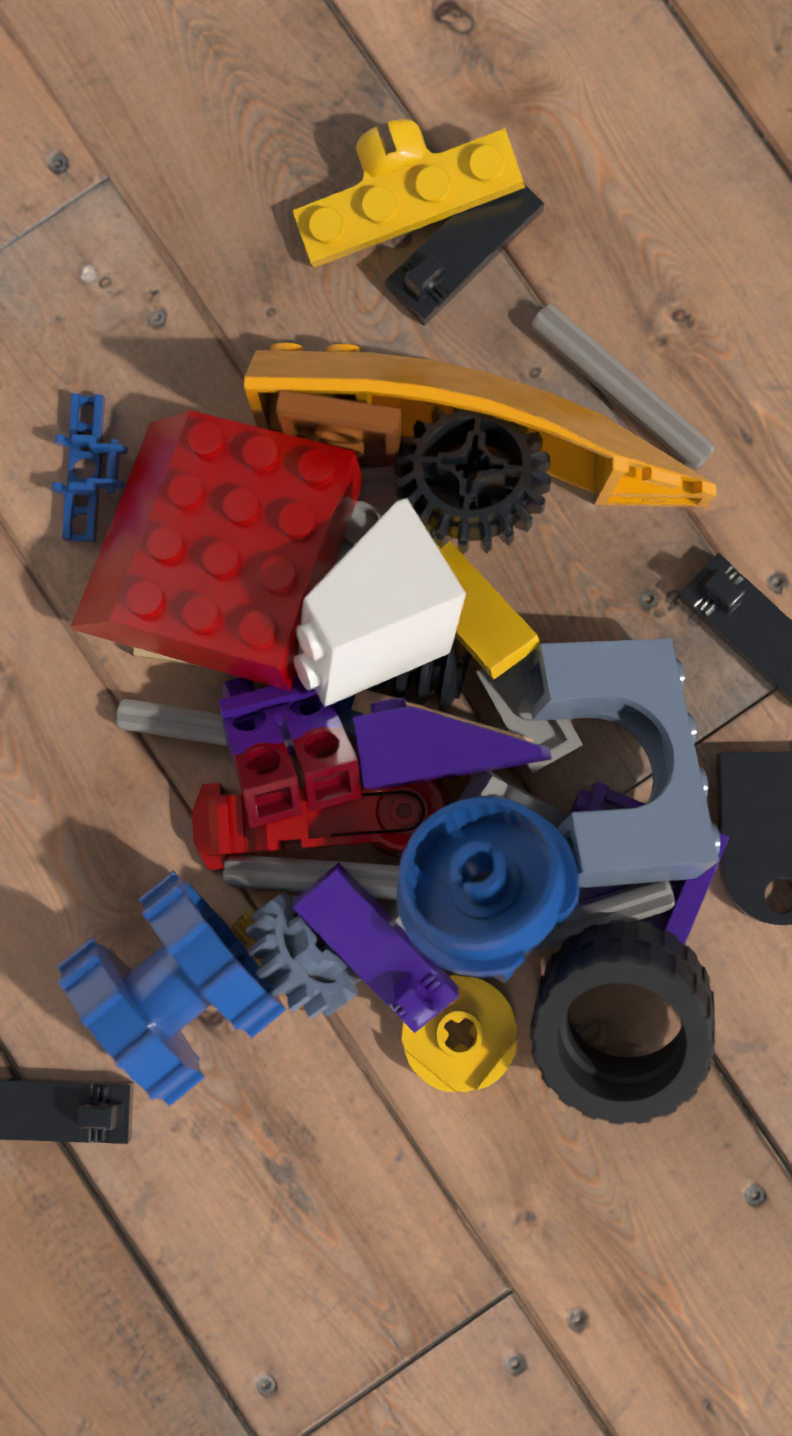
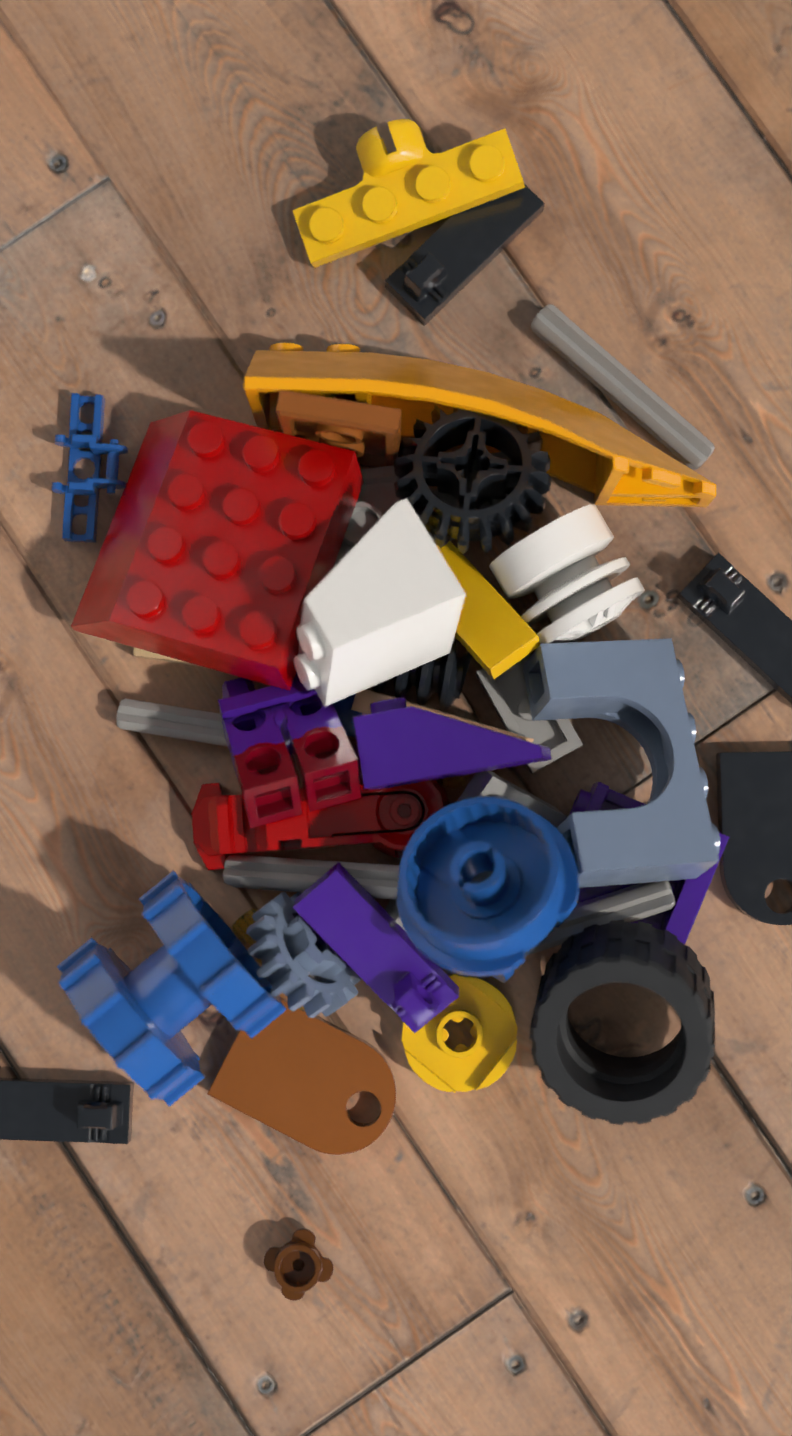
(294, 1281): none -> reddish brown plate
(300, 1081): none -> dark orange tile
(566, 577): none -> white wheel

